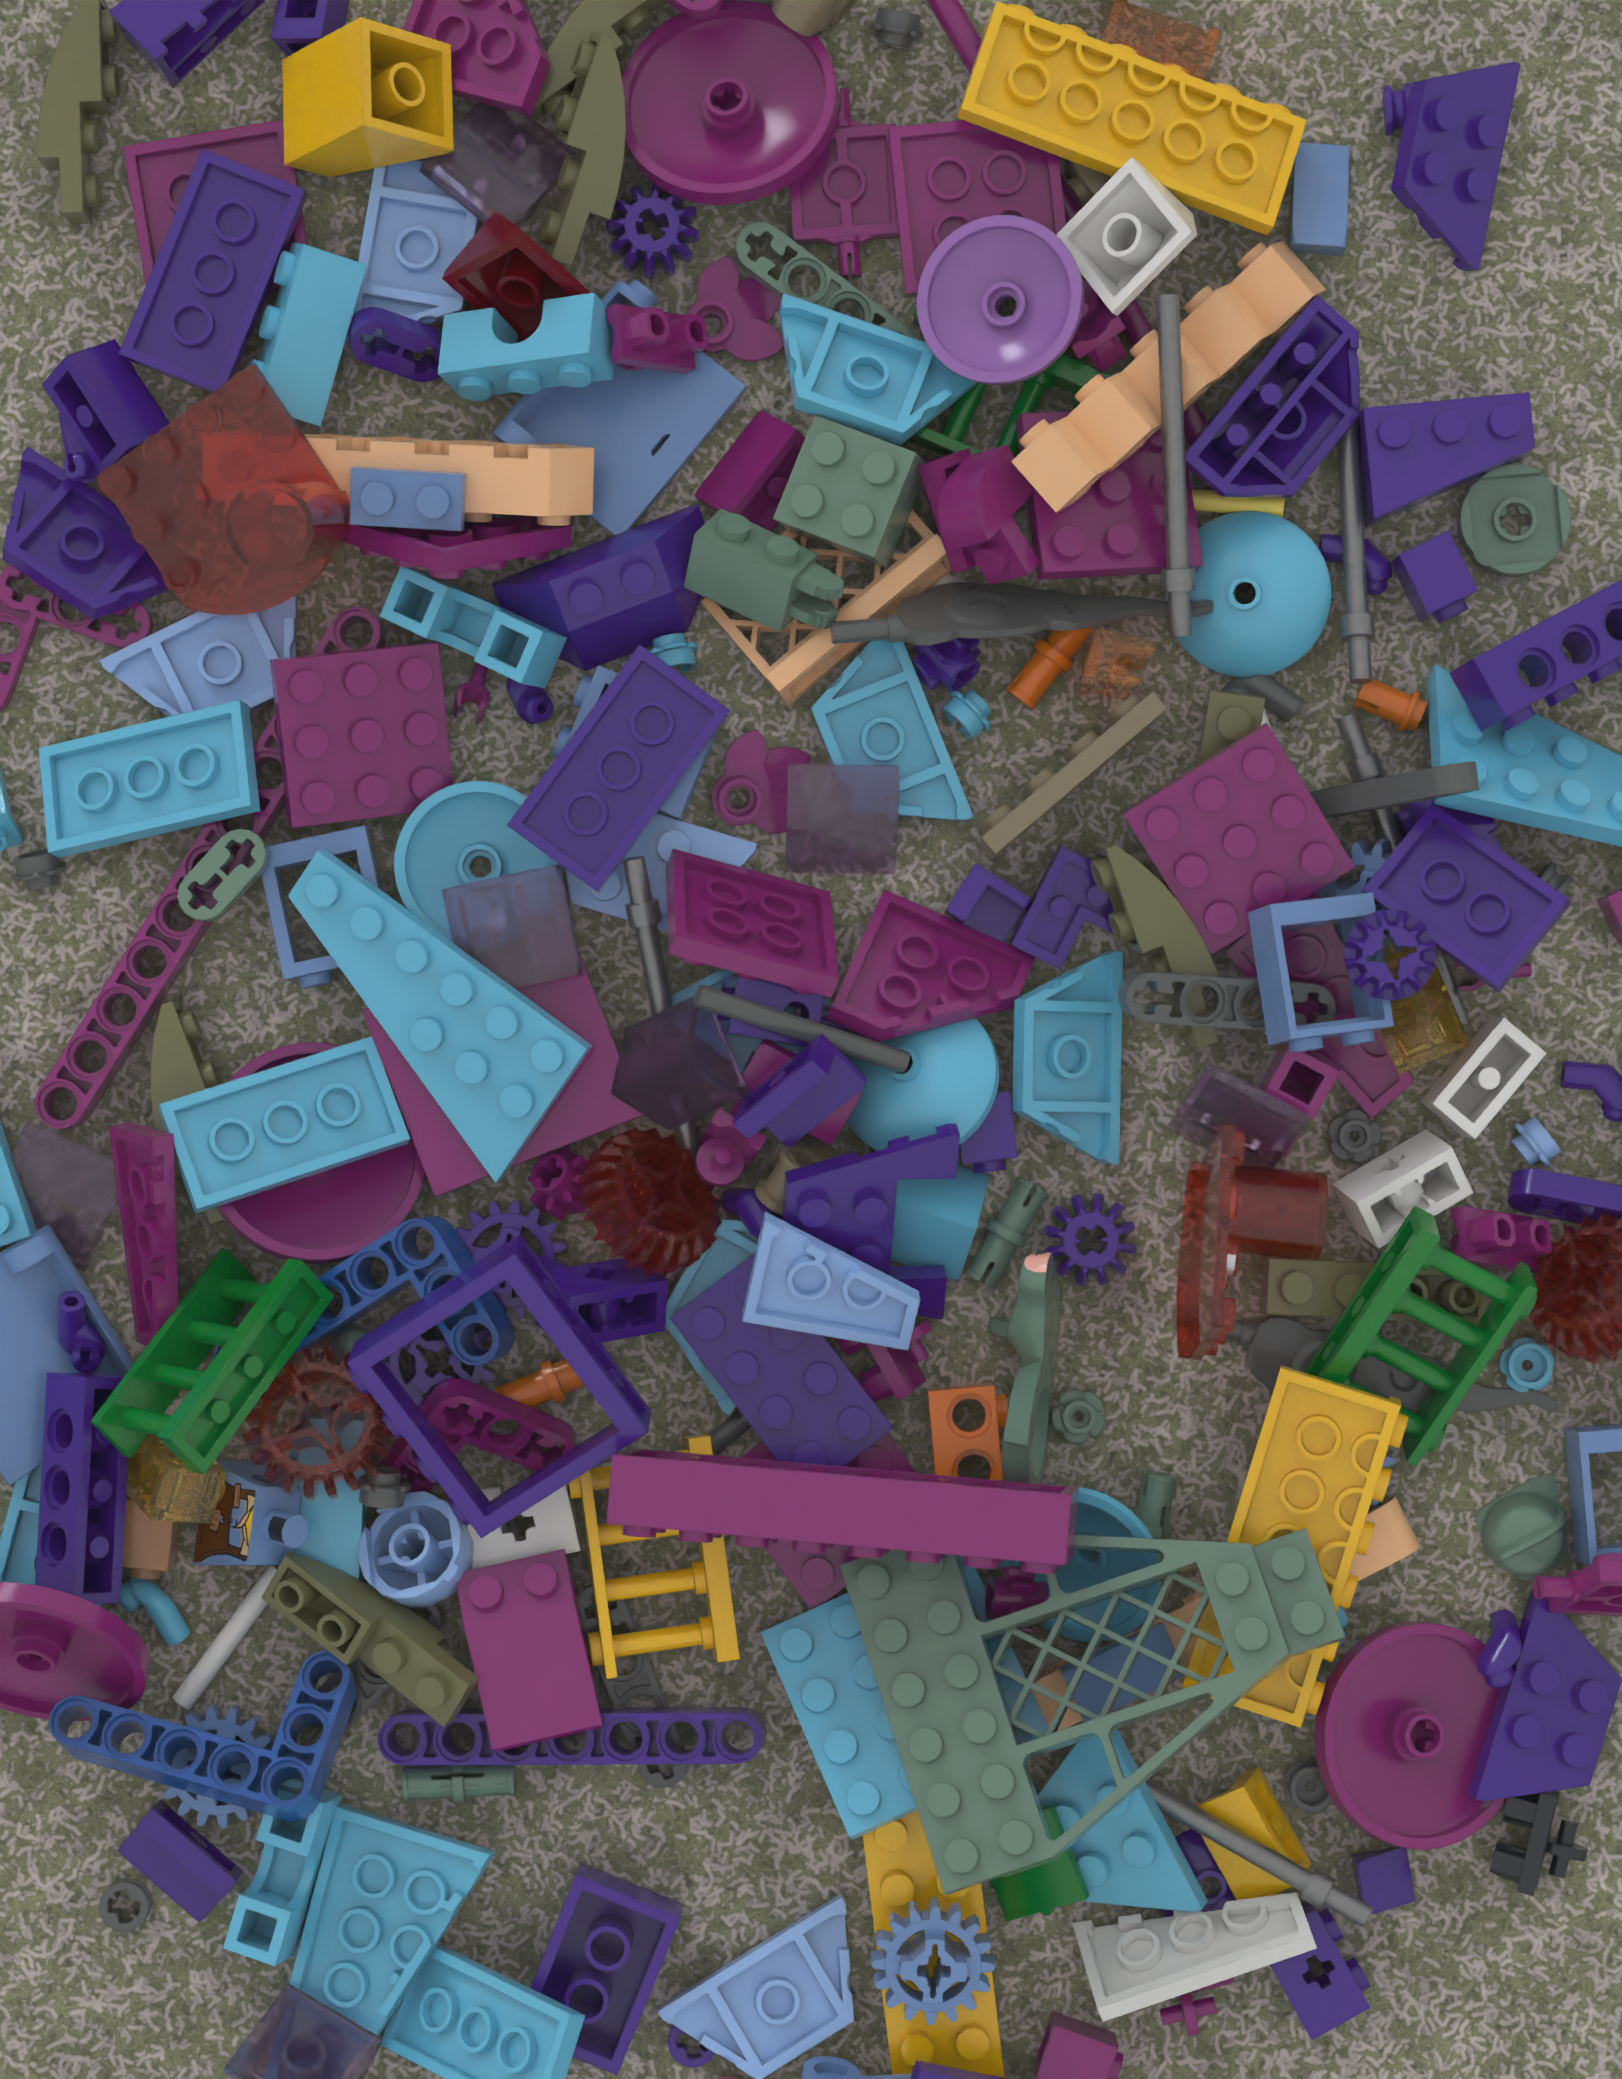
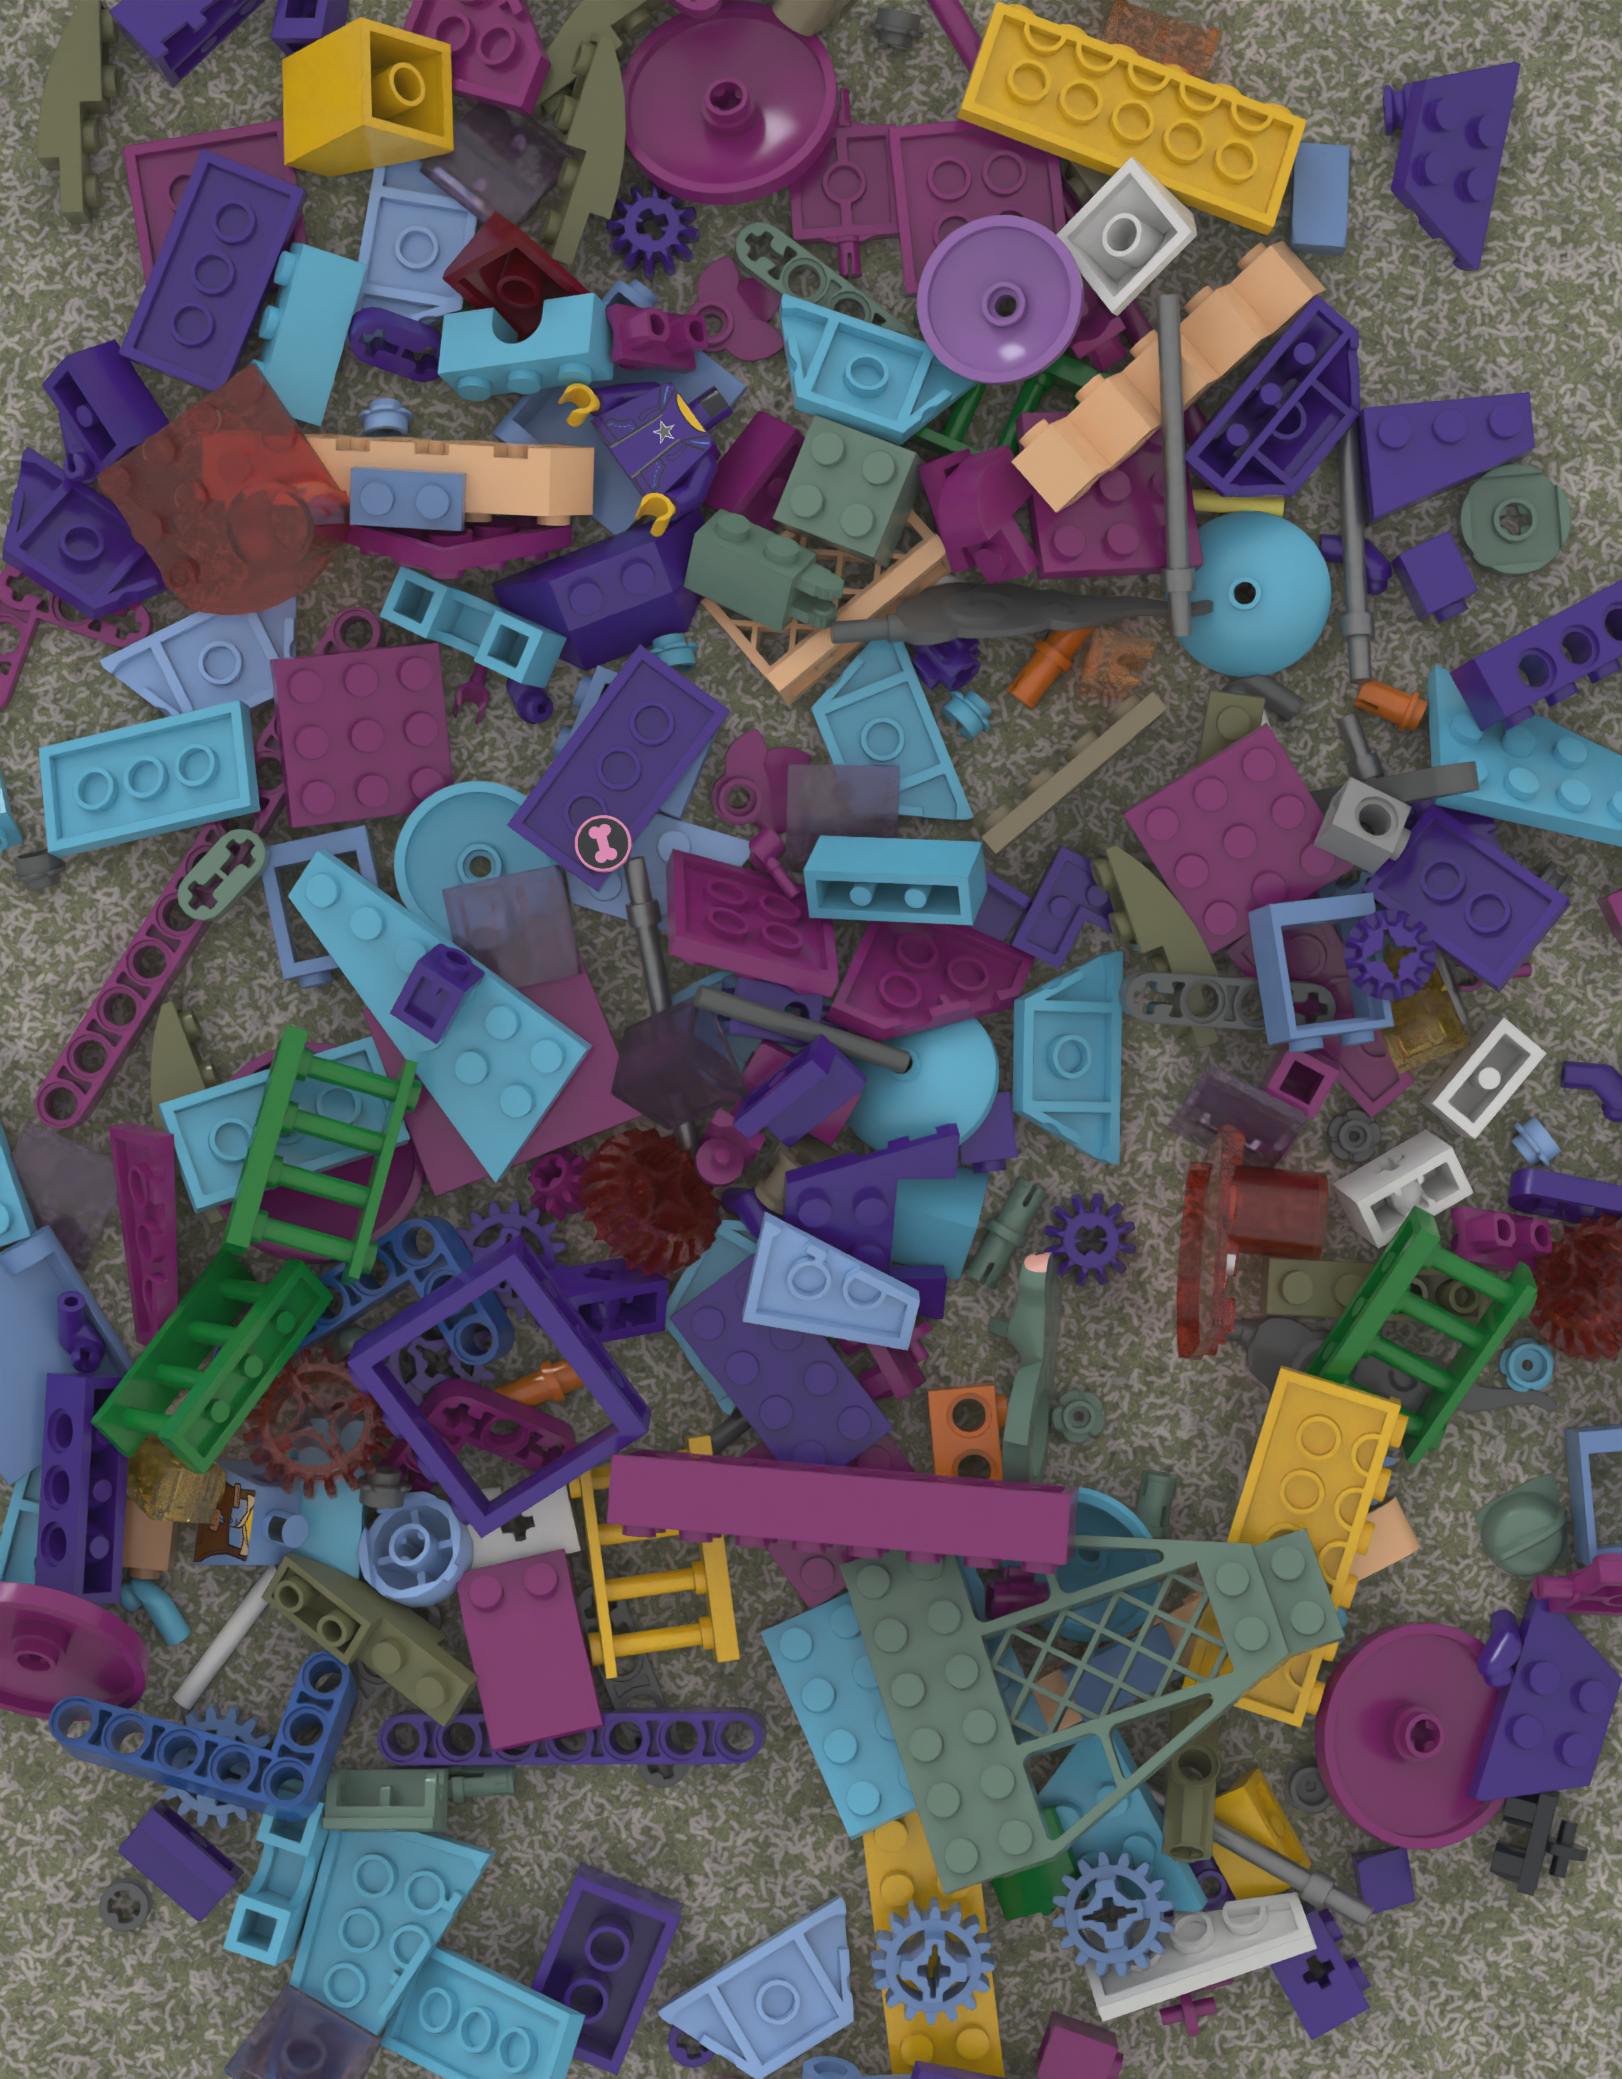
(266, 1170): none -> green fence
(385, 414): none -> light blue plate
(387, 1800): none -> sand green hinge
(436, 991): none -> dark purple bracket
(603, 843): none -> tile
(656, 441): none -> torso
(764, 853): none -> magenta hand
(895, 880): none -> medium azure brick
(1117, 1941): none -> medium blue gear
(1188, 1802): none -> olive piece
(1346, 838): none -> light grey brick

